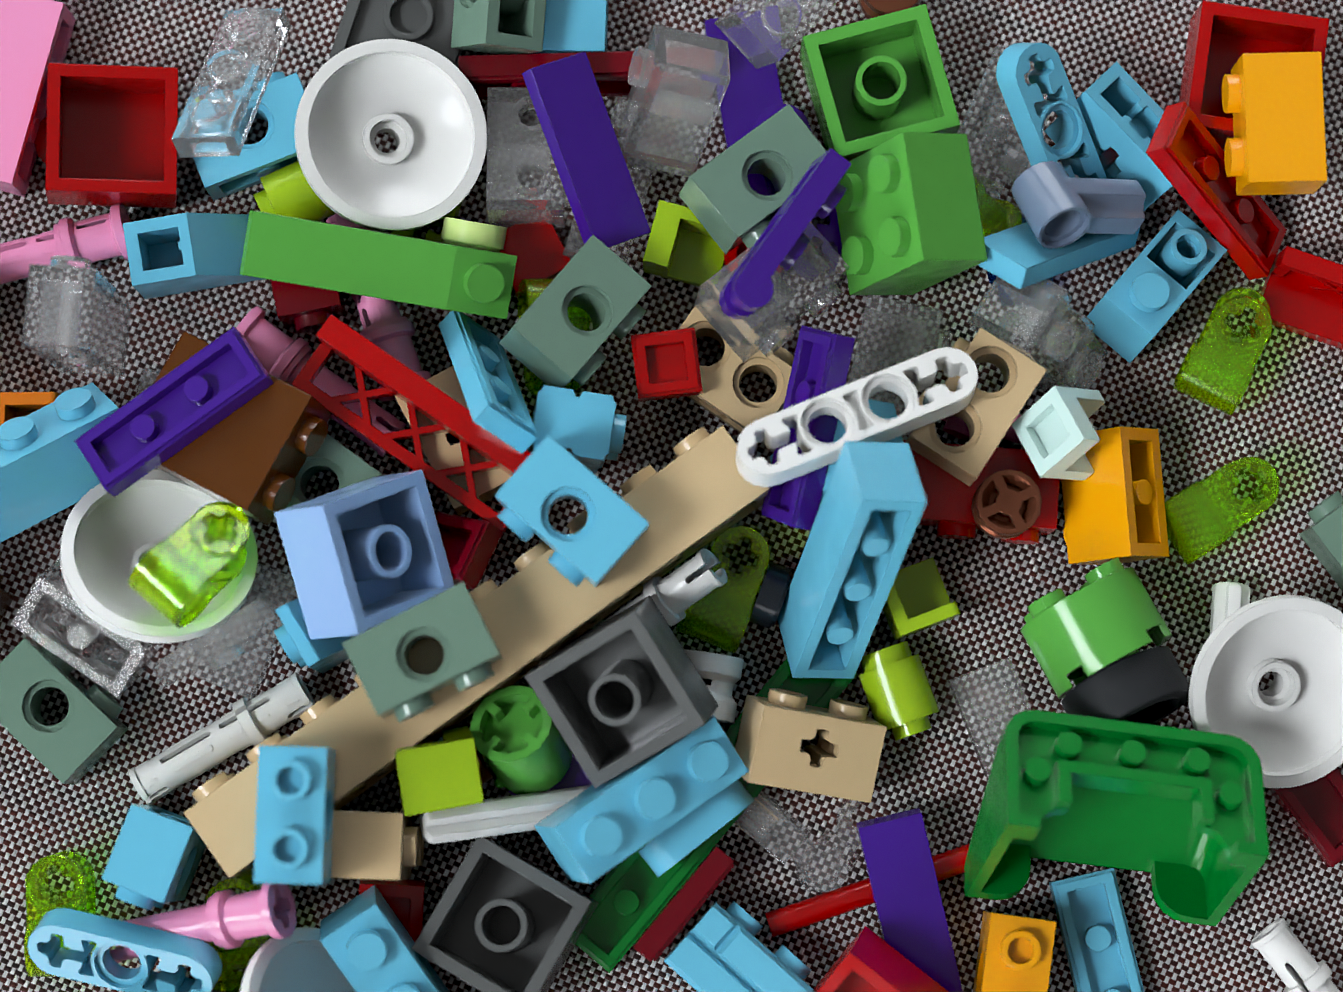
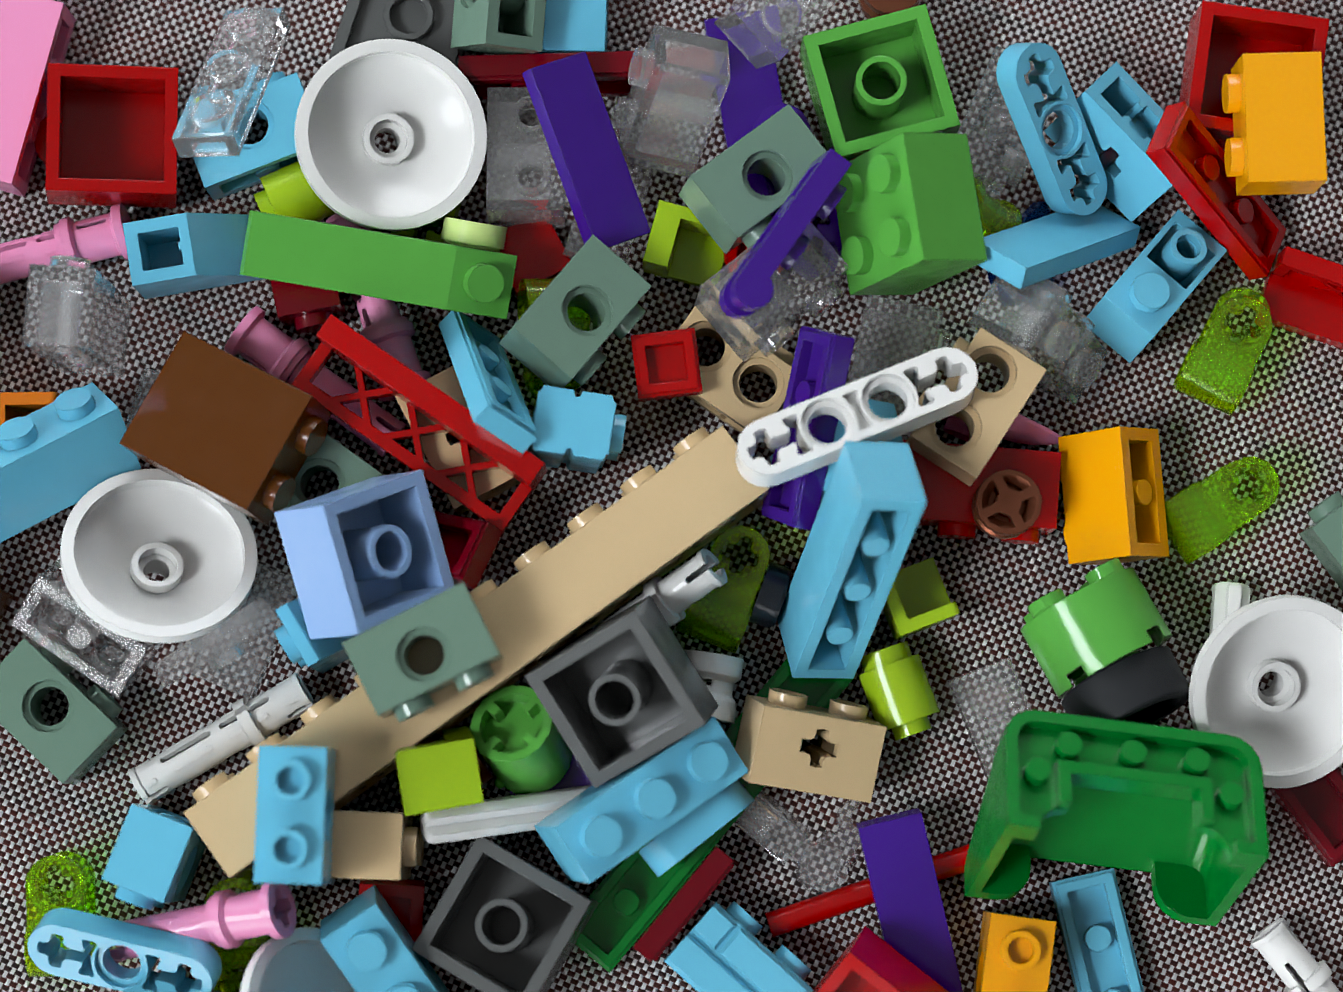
(174, 412): dark purple tile -> none
(193, 563): clear neon green piece -> none
(557, 475): medium azure brick -> none
(1059, 432): light aqua panel -> none
(1067, 207): sand blue piece -> none

